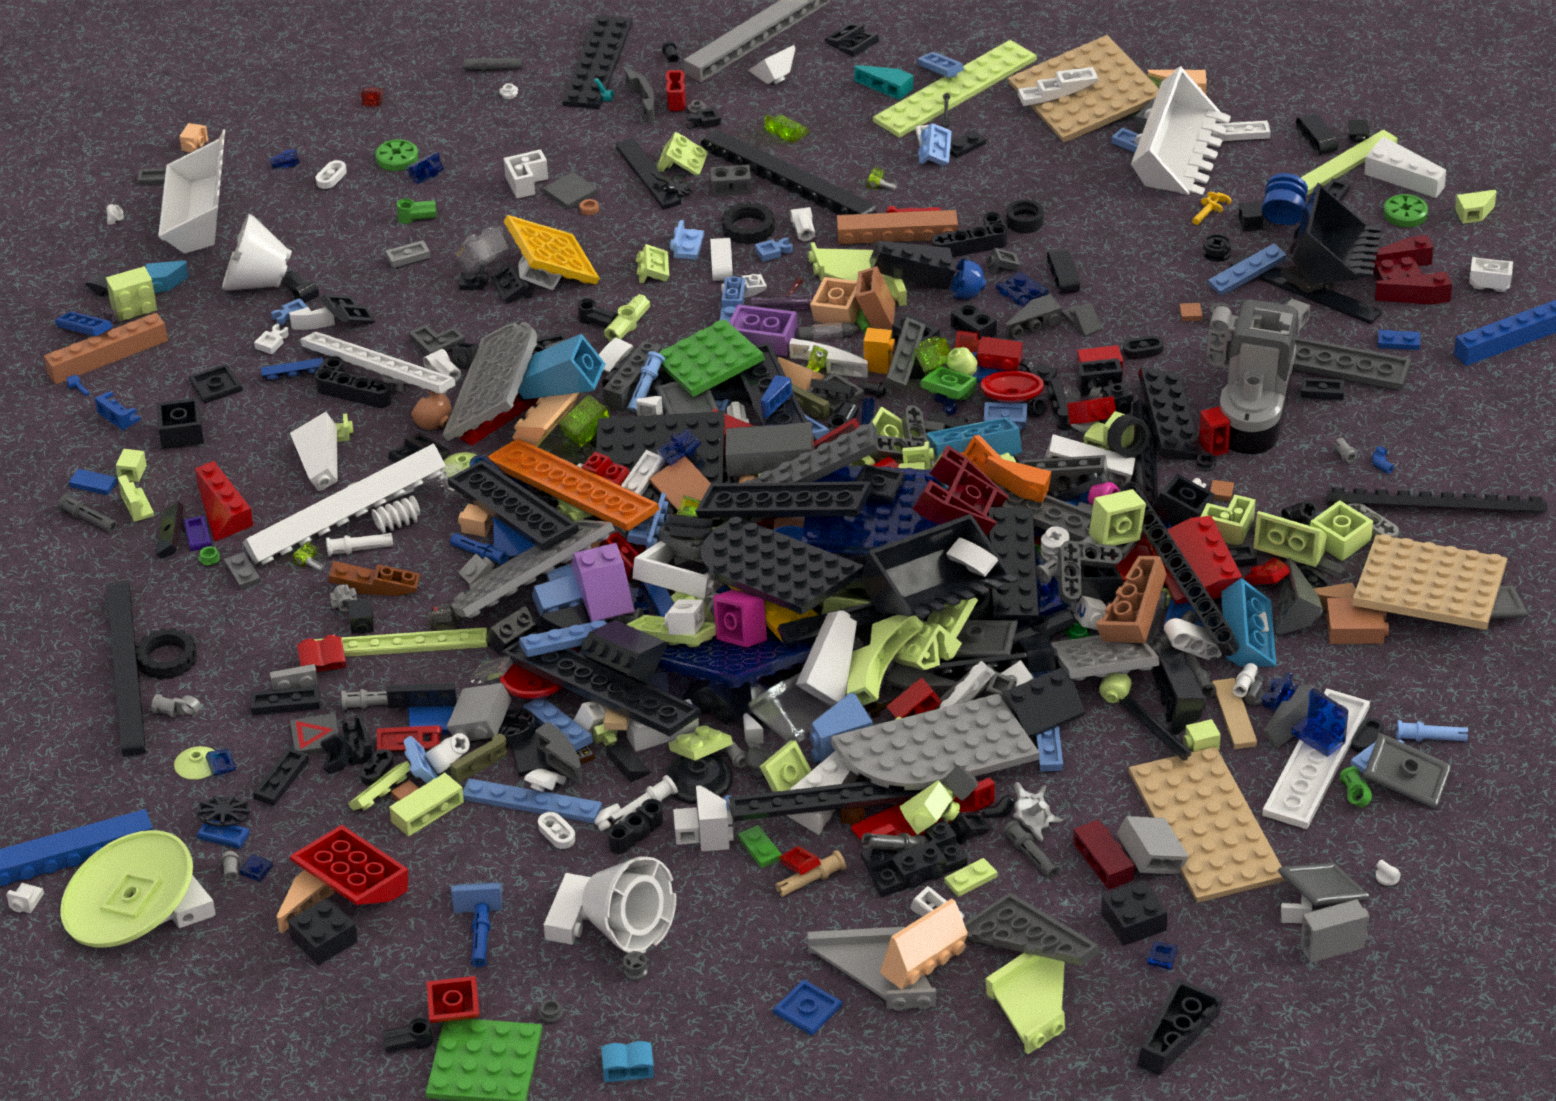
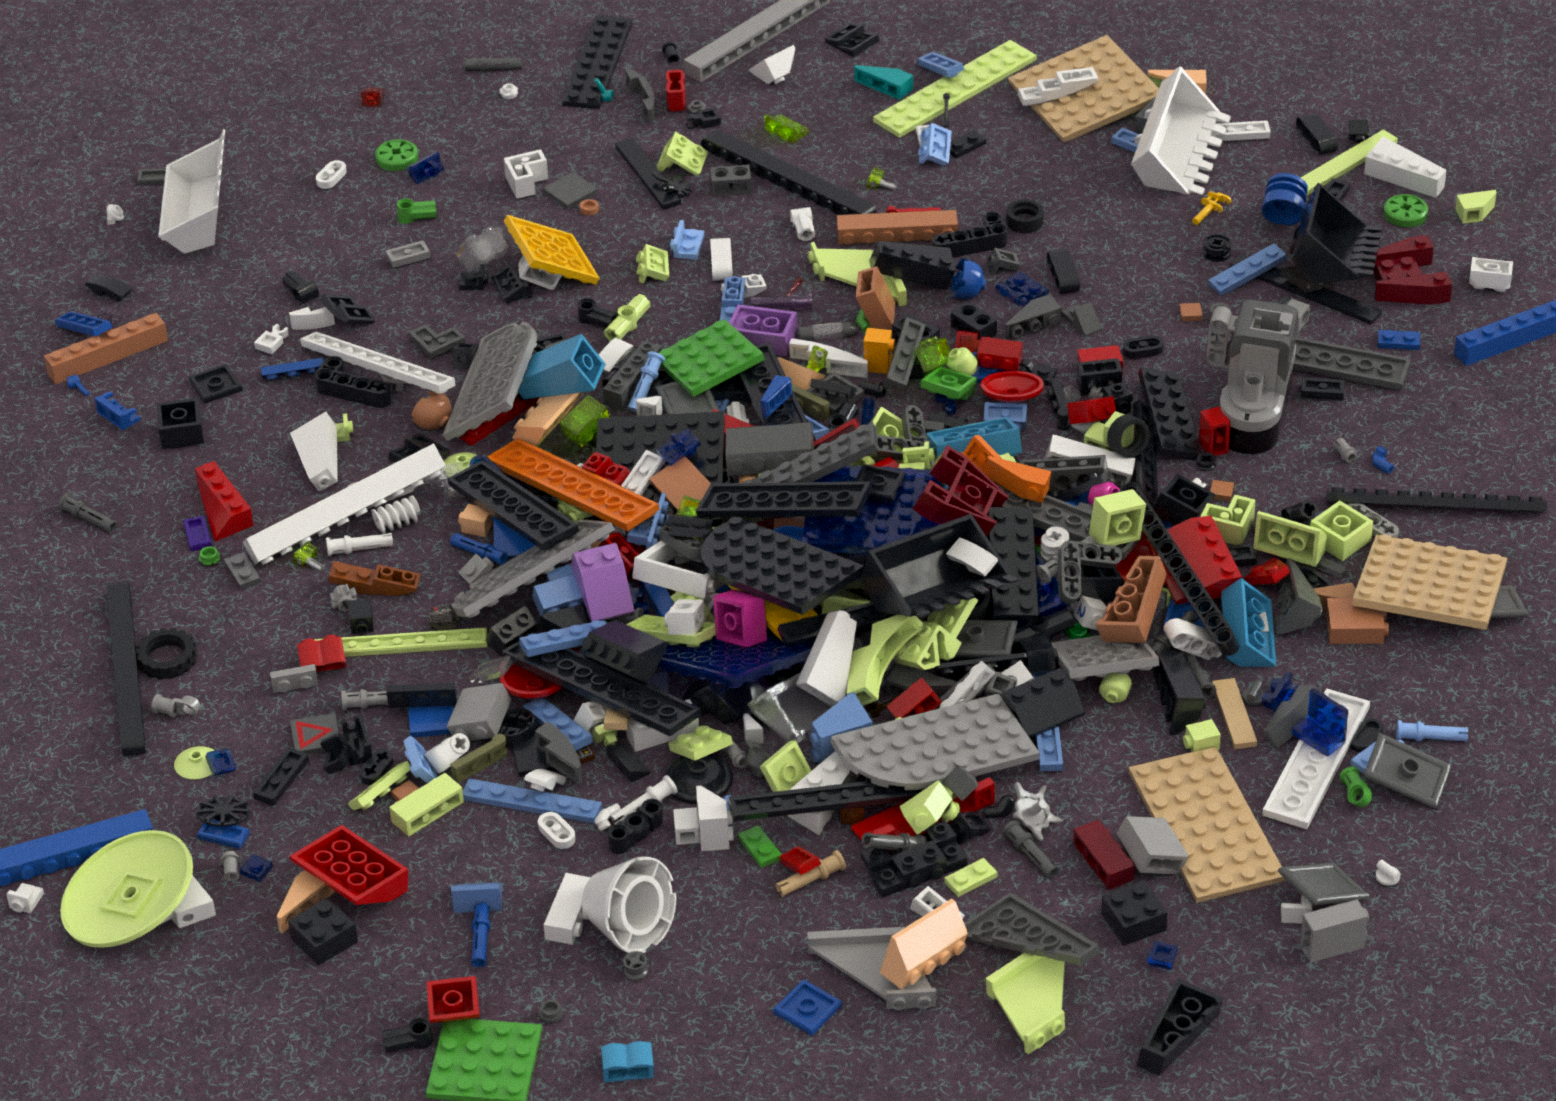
(93, 482): blue tile -> none
(131, 293): yellowish green brick -> none
(132, 464): yellowish green brick -> none
(134, 500): yellowish green bracket -> none
(167, 274): dark azure slope -> none
(170, 530): black tile -> none
(193, 137): light nougat brick -> none
(257, 259): white cone -> none
(283, 315): medium blue plate -> none
(285, 700): black plate -> none
(287, 158): clear blue cone -> none
(392, 738): red plate -> none
(440, 363): white piece -> none
(750, 235): black tyre -> none
(770, 249): medium blue plate -> none
(835, 301): light nougat brick -> none
(1040, 405): black plate -> none
(1155, 727): black axle -> none
(1245, 680): white pin -> none
(1251, 216): black brick -> none

